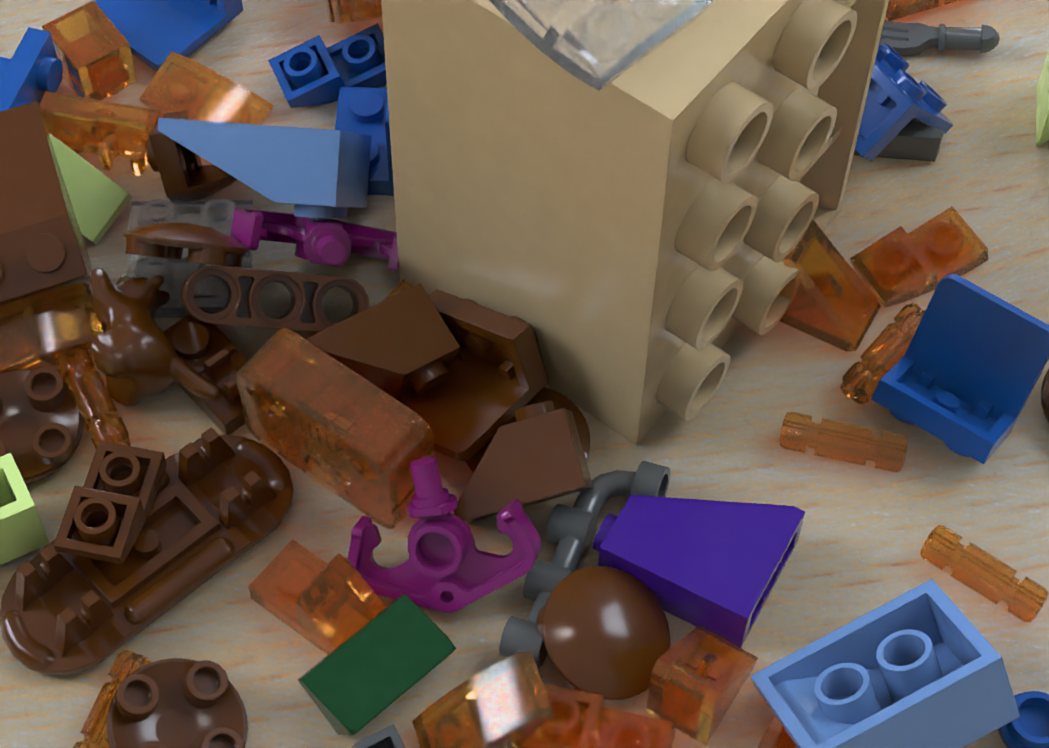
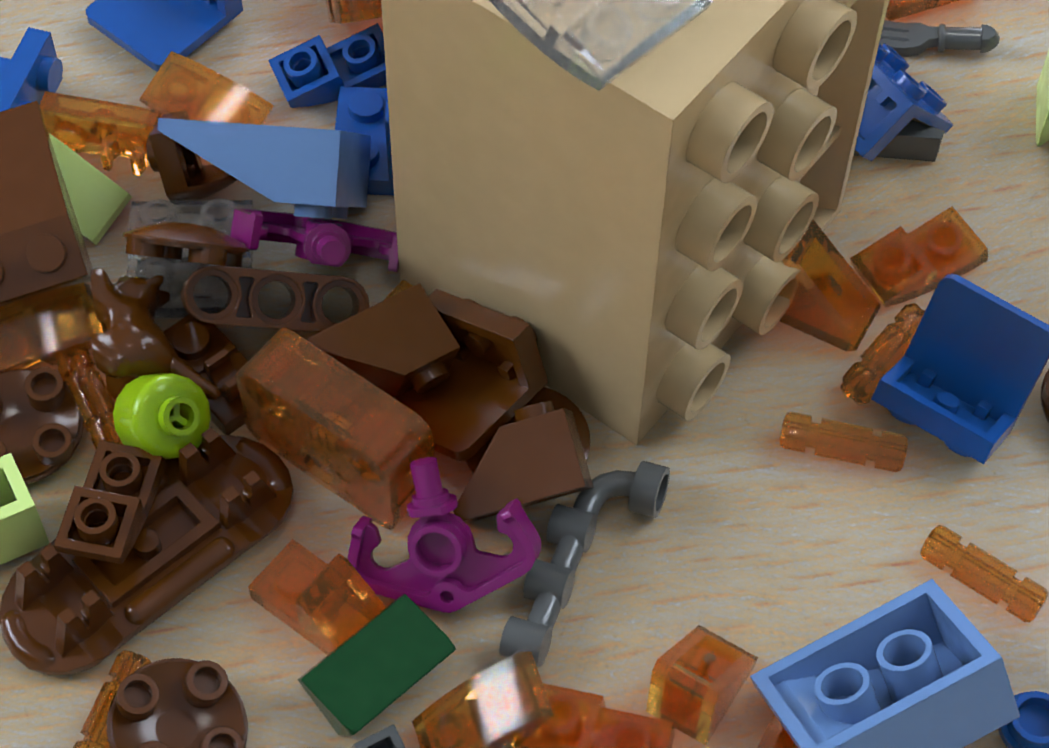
(92, 52): clear orange brick -> none
(161, 414): none -> lime head
(604, 631): reddish brown dish -> none
(703, 556): dark purple slope -> none

